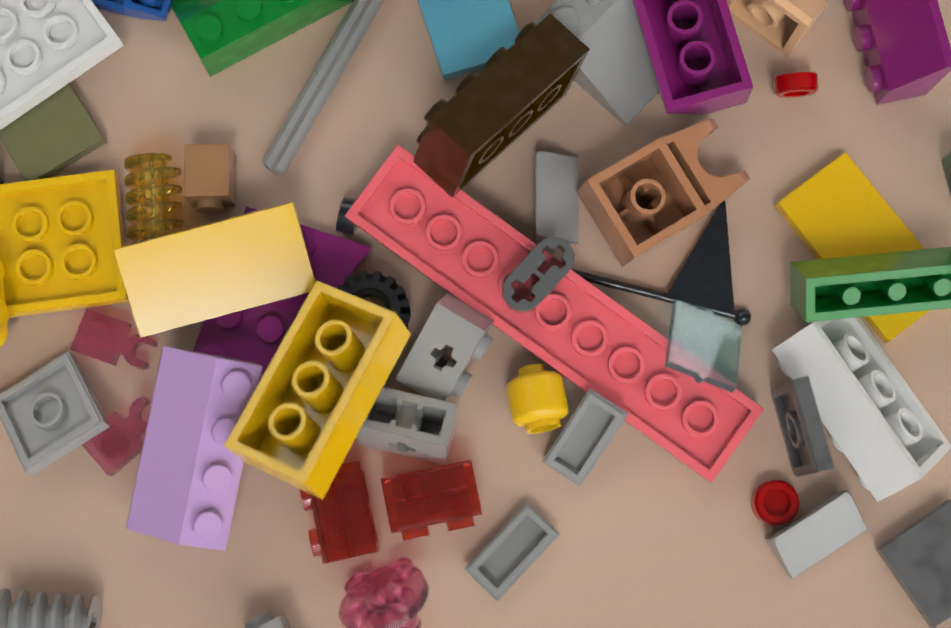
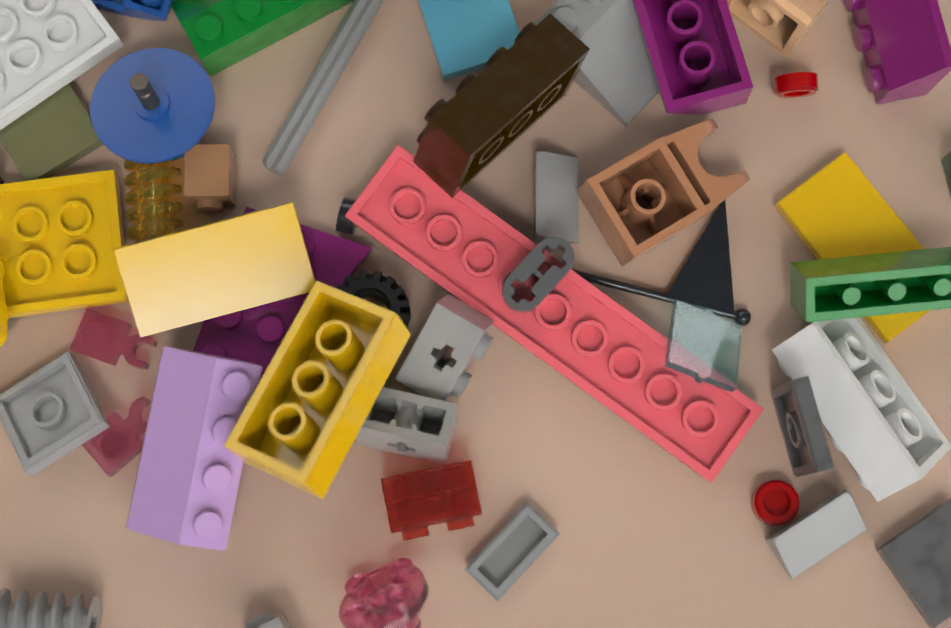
(152, 105): none -> blue piece
(342, 517): clear red brick -> none
(537, 399): yellow head -> none
(585, 437): light grey tile -> none

